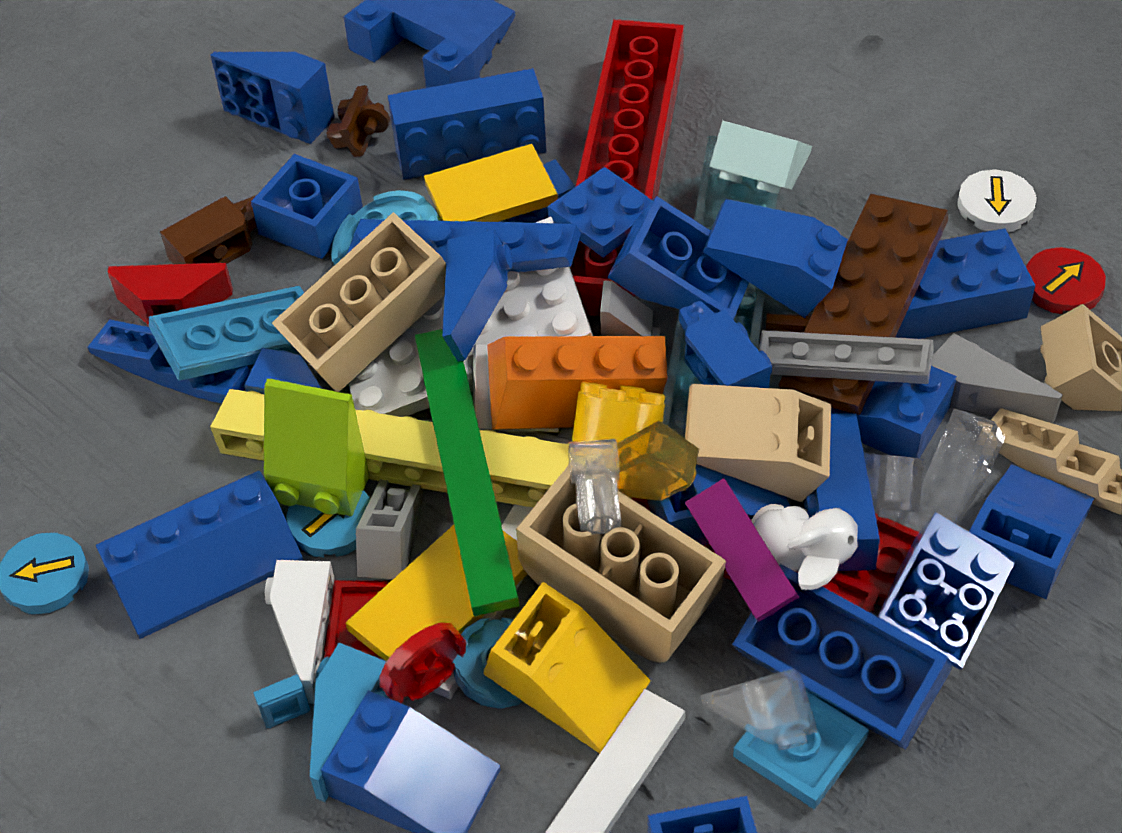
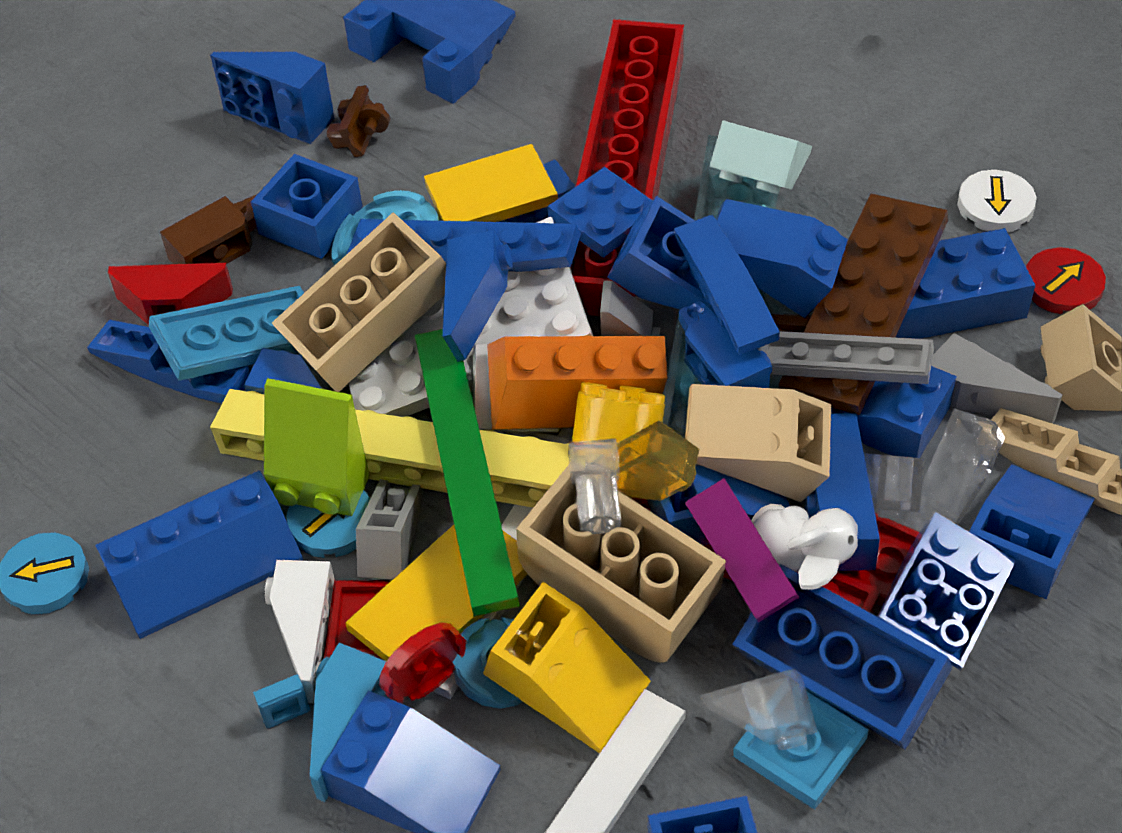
(466, 121): blue brick -> none
(727, 284): none -> blue slope

